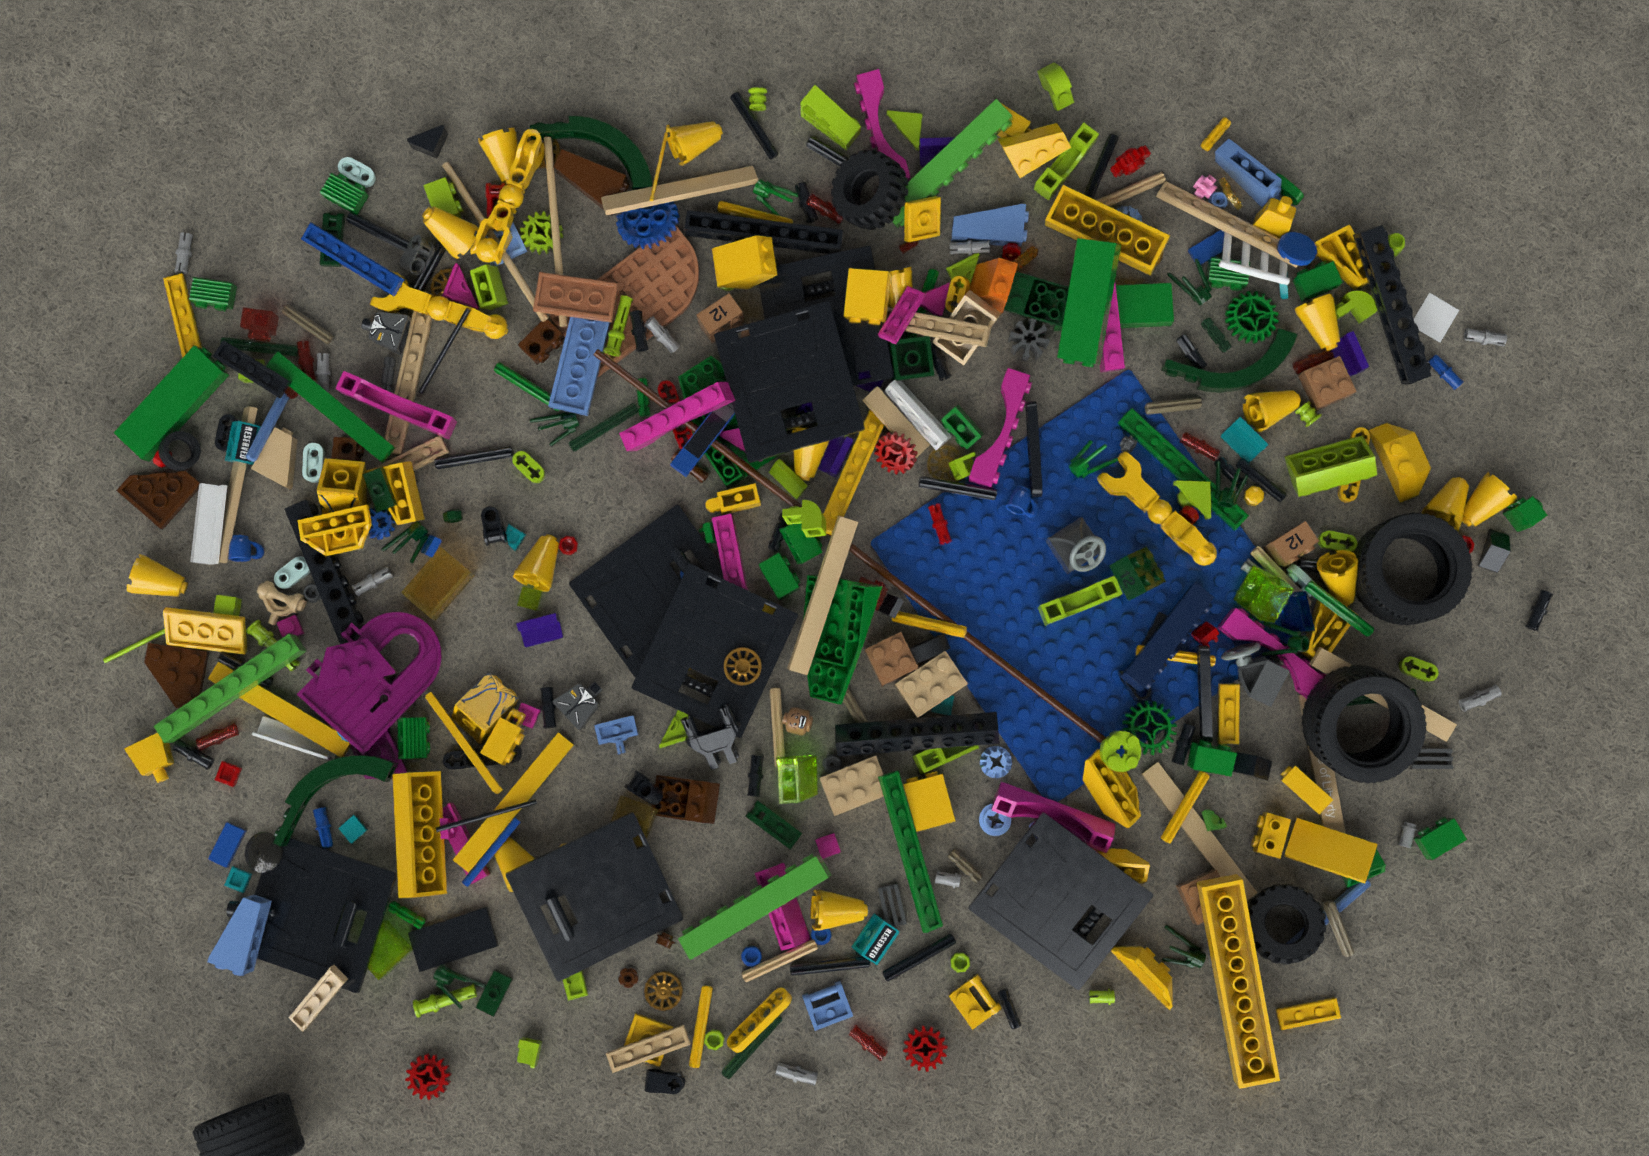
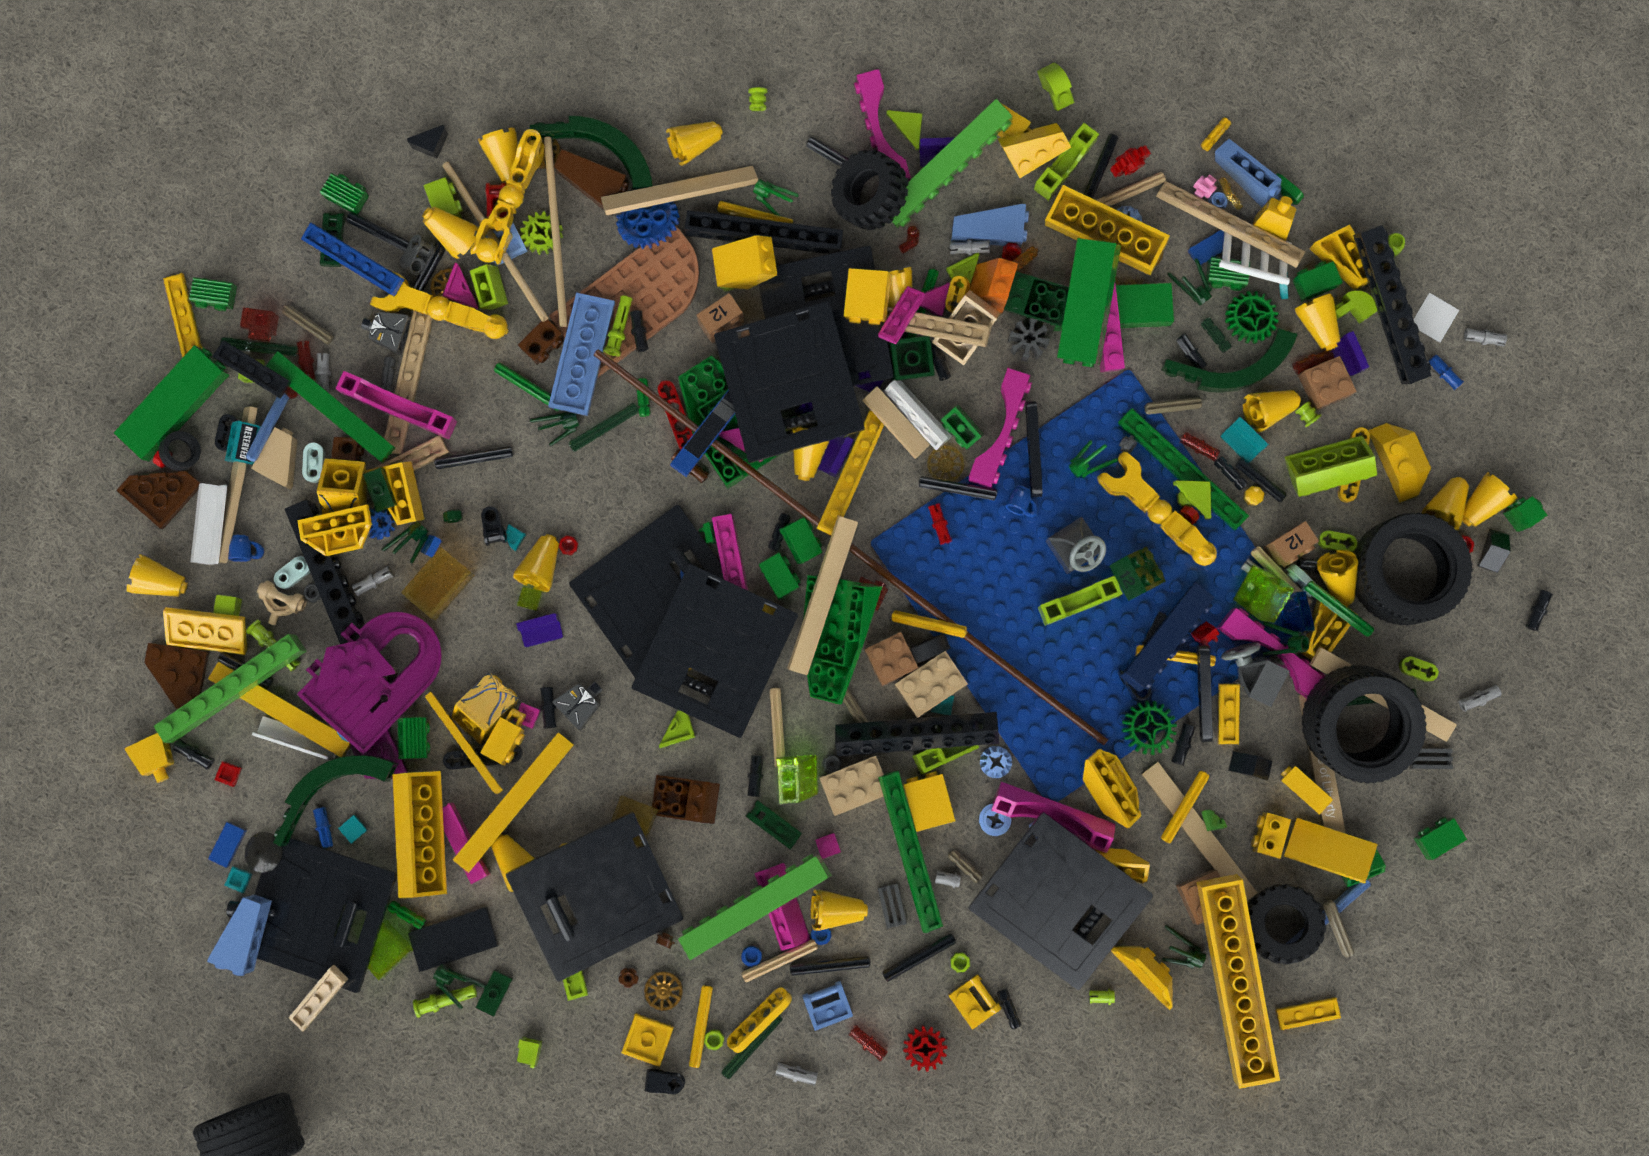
(133, 646): lime axle -> none
(183, 253): light grey pin -> none
(217, 736): clear red pin -> none
(290, 626): dark pink plate -> none
(357, 173): light aqua plate -> none
(437, 1079): red gear -> none
(444, 350): black axle -> none
(449, 833): dark pink plate -> none
(486, 815): black axle -> none
(491, 852): blue bar -> none
(532, 464): lime beam -> none
(575, 297): nougat tile -> none
(616, 732): medium blue plate -> none
(645, 789): black piece -> none
(648, 1048): tan tile -> none
(659, 164): yellow piece -> none
(662, 334): light grey pin -> none
(684, 411): dark pink arch -> none
(714, 739): black connector -> none
(734, 500): yellow brick -> none
(742, 666): pearl gold wheel -> none
(754, 125): black axle -> none
(788, 479): lime tile -> none
(797, 721): medium nougat head -> none
(803, 194): black pin -> none
(809, 515): lime brick -> none
(814, 202): clear red pin -> none
(829, 118): lime wedge -> none
(875, 939): teal panel -> none
(891, 606): black tile -> none
(896, 452): red gear -> none
(922, 219): yellow tile -> none
(962, 466): lime panel -> none
(1131, 755): lime plate -> none
(1212, 758): green brick -> none
(1228, 496): dark green plant -> none
(1297, 248): blue tile -> none
(1407, 834): light grey pin -> none

